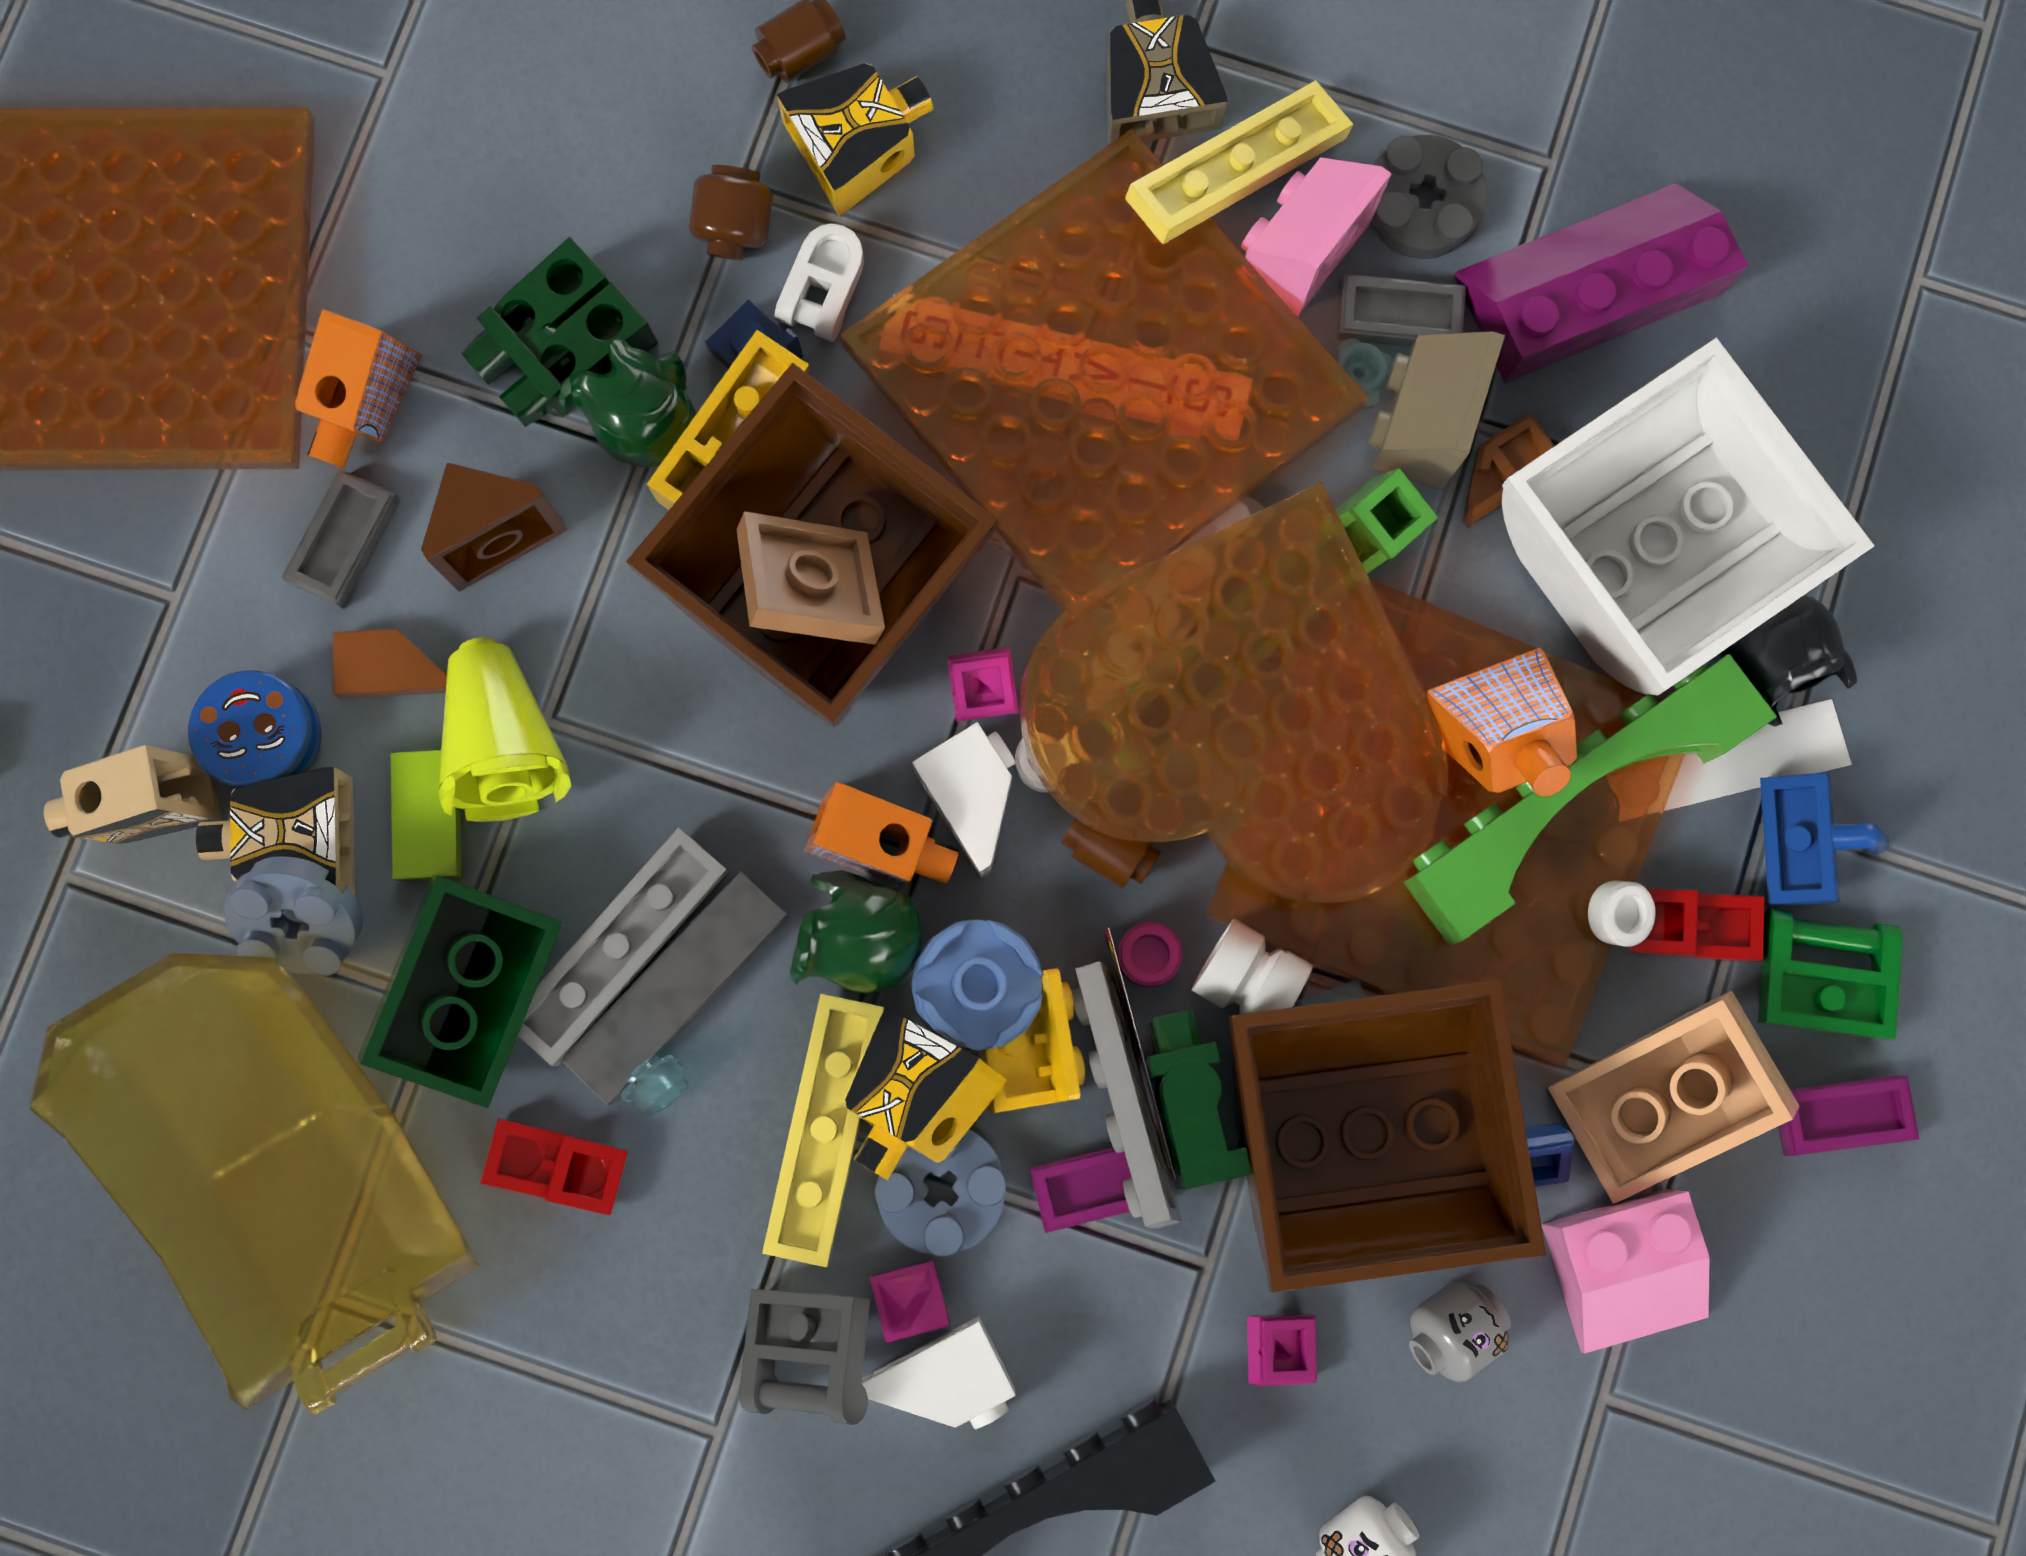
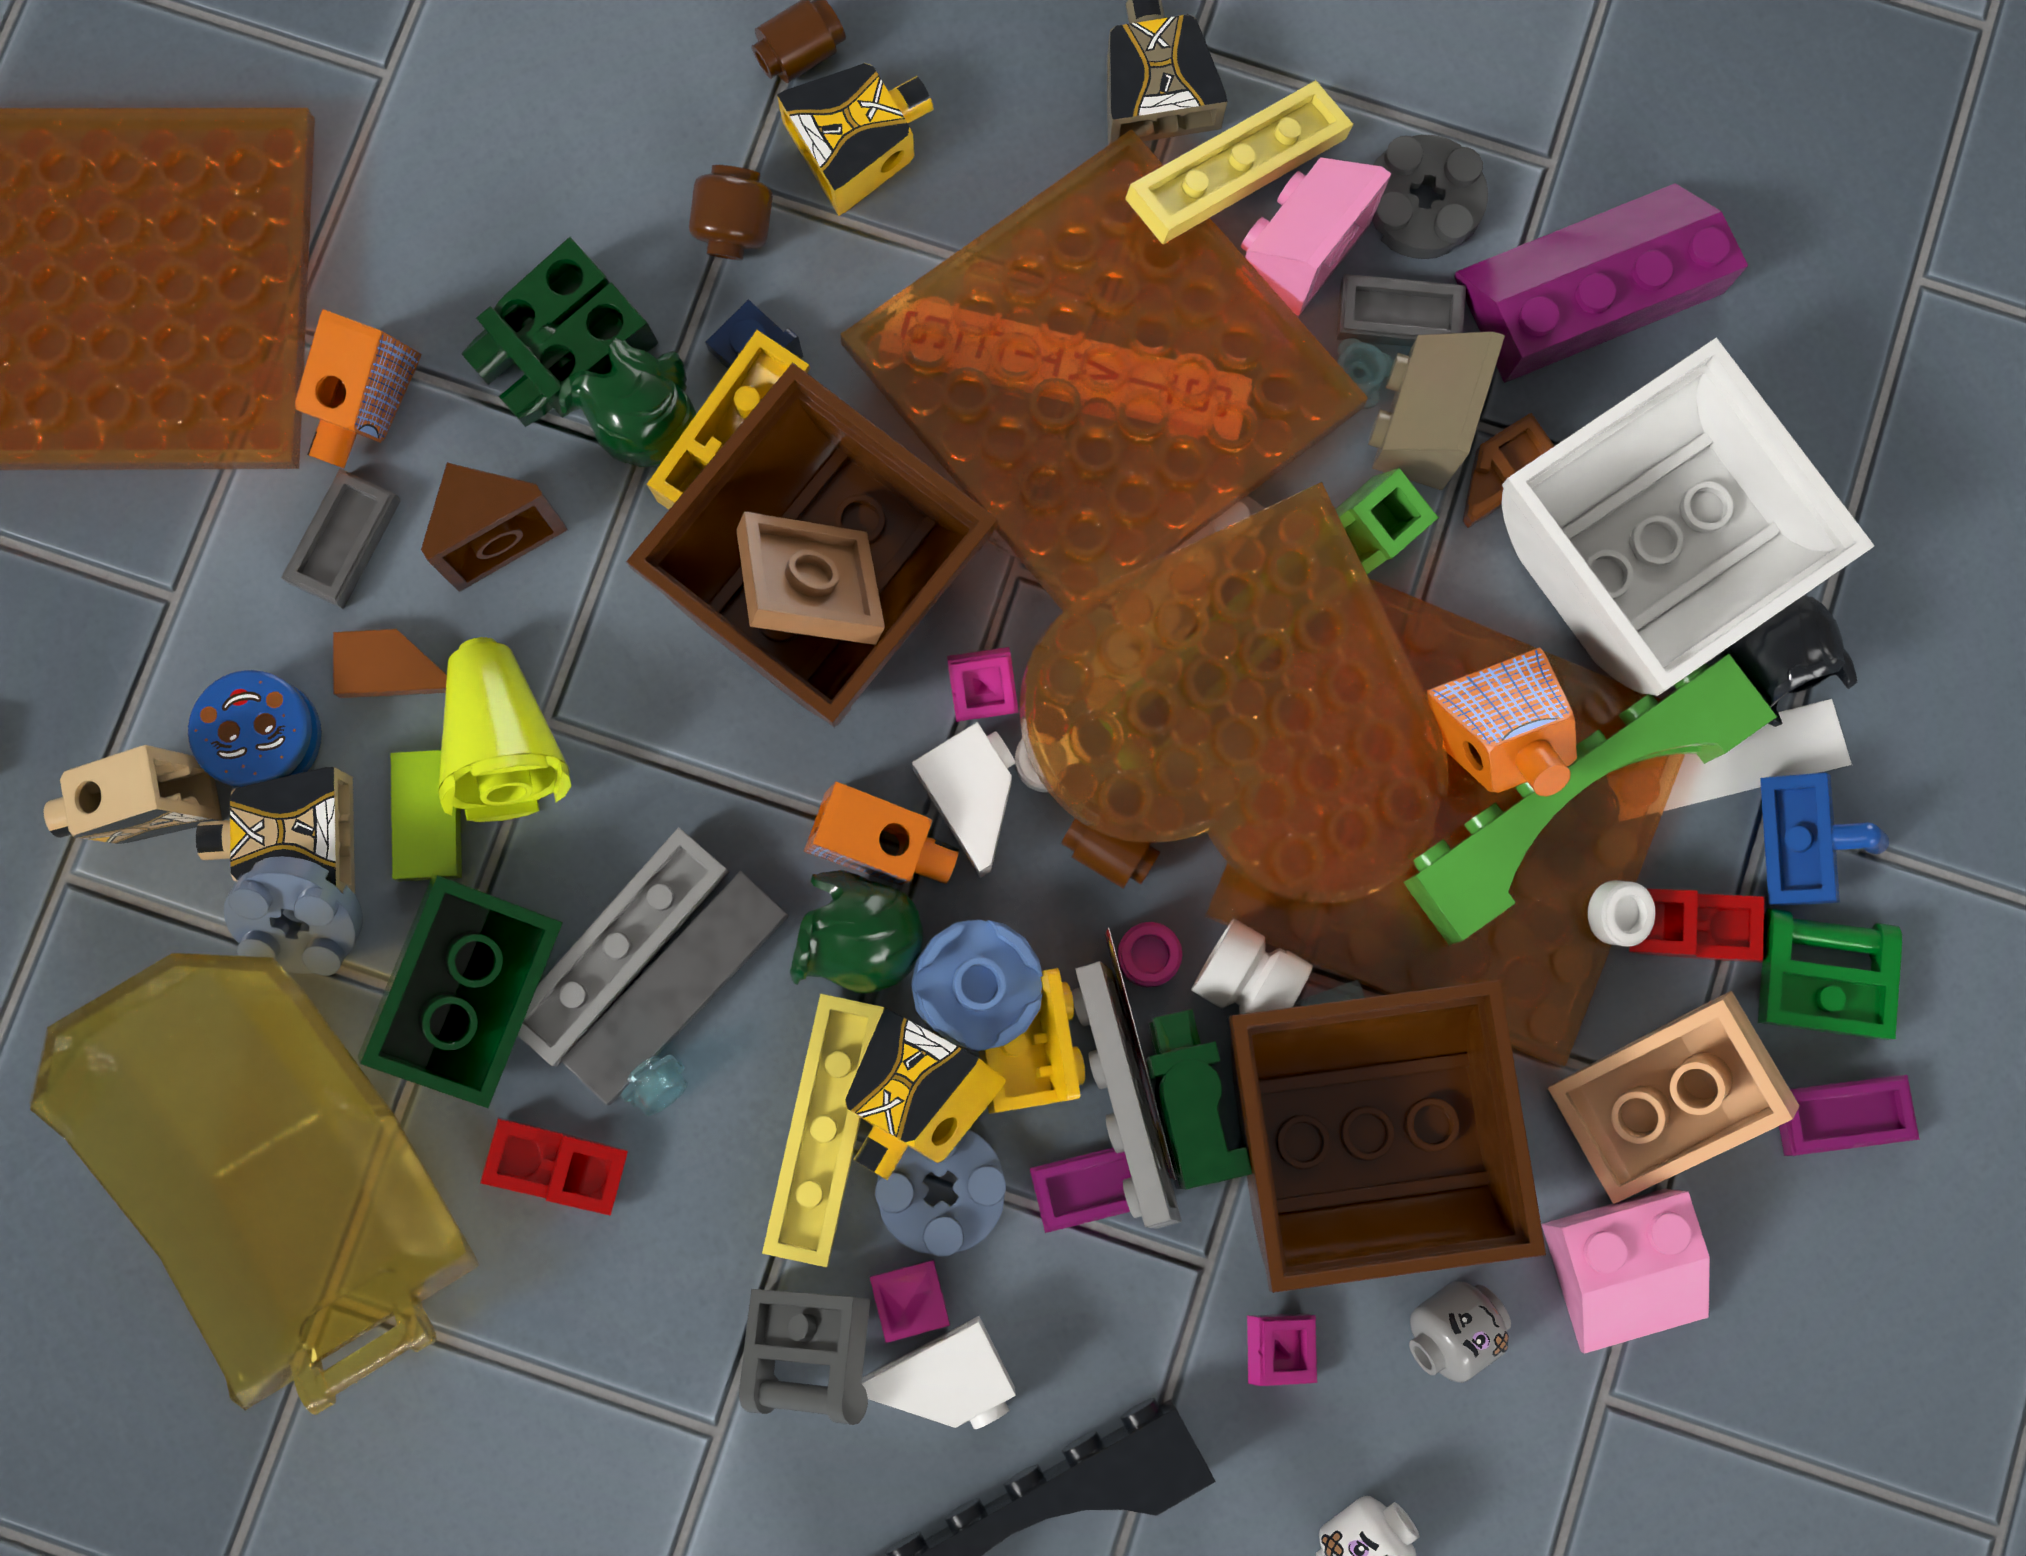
(828, 260): white plate -> none
(1550, 1153): blue slope -> none

